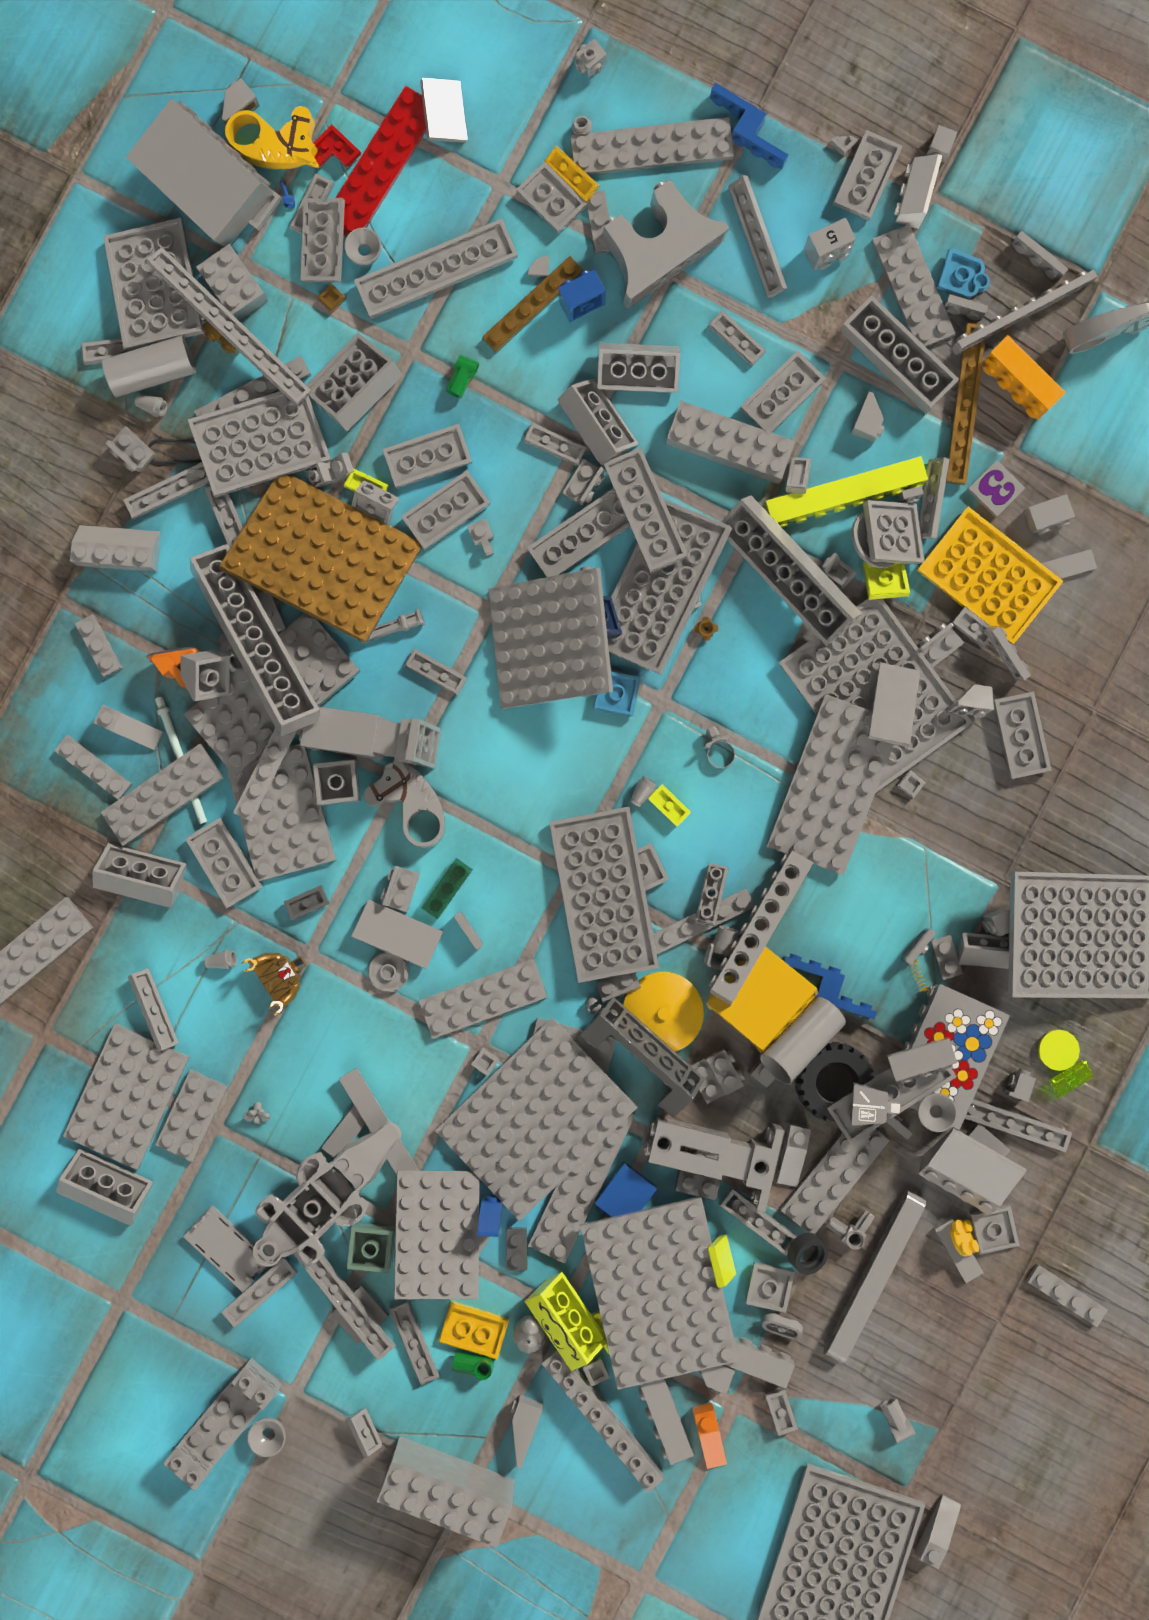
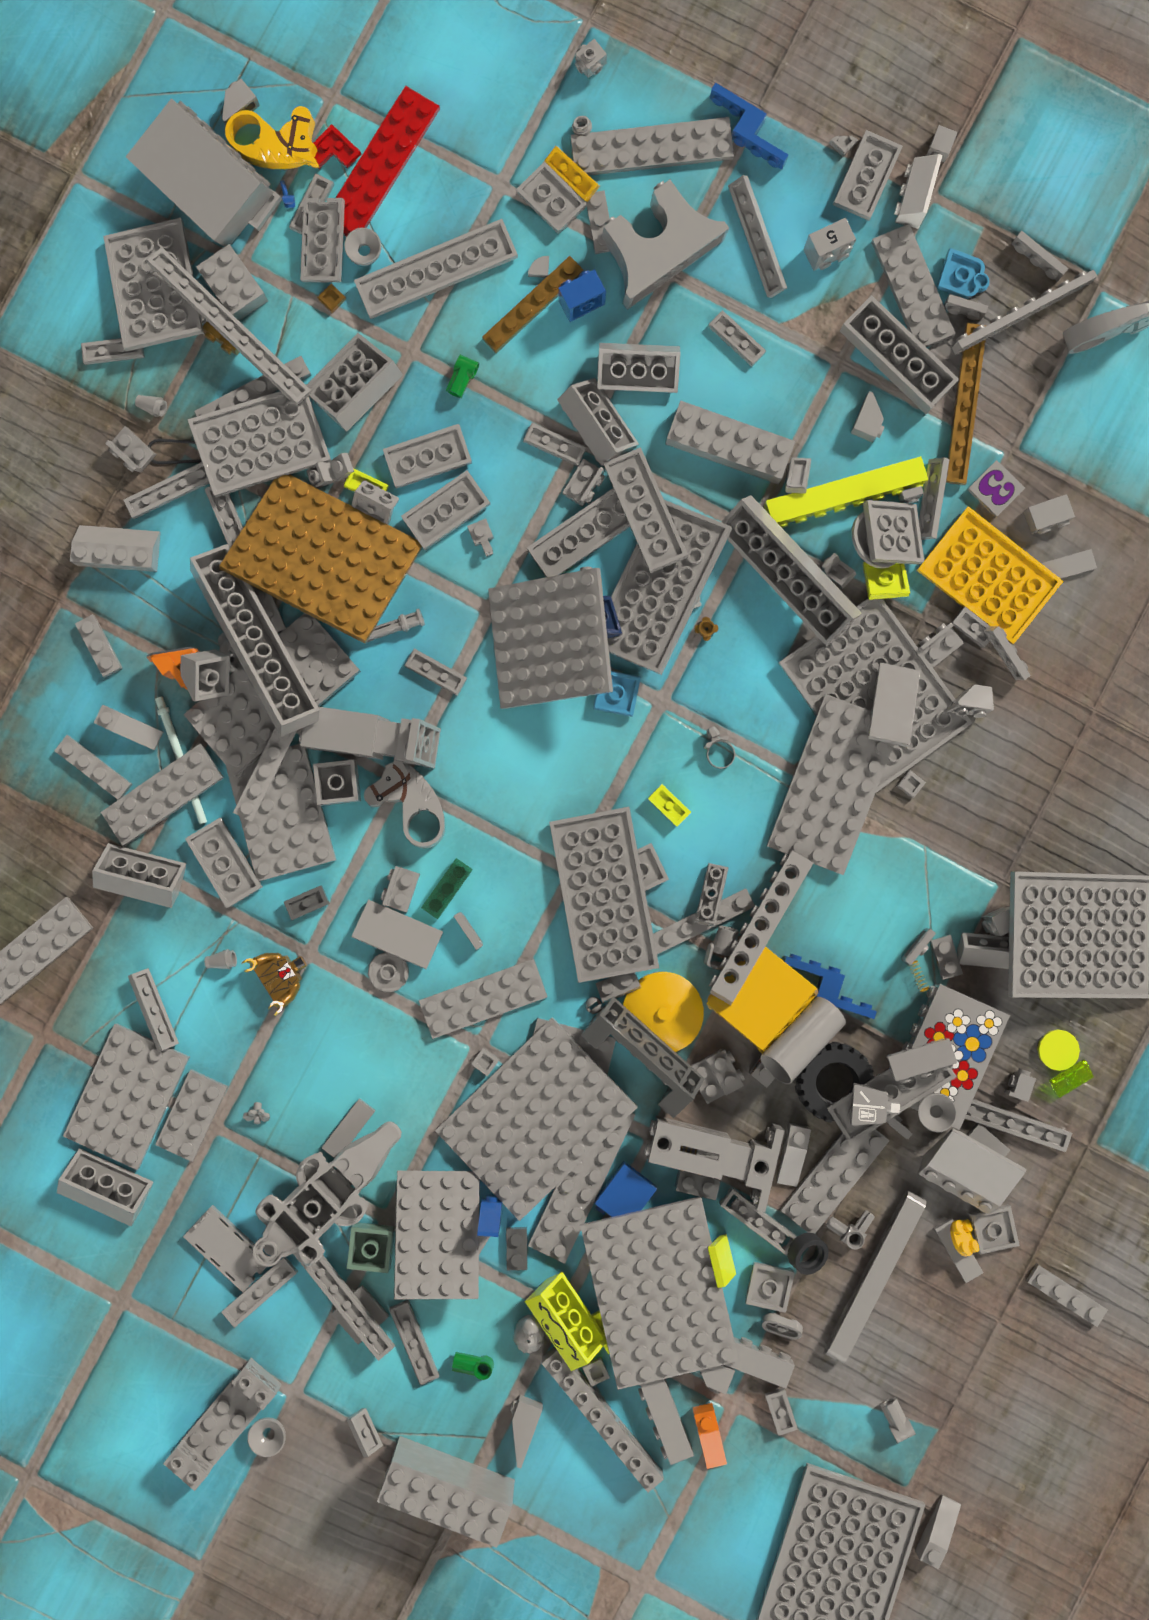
(148, 366): light grey piece -> none
(375, 1117): light grey tile -> none
(443, 110): tile -> none
(474, 1330): yellow tile -> none
(643, 791): light grey cone -> none
(782, 392): light grey plate -> none
(1022, 378): light orange brick -> none
(1022, 735): light grey plate -> none

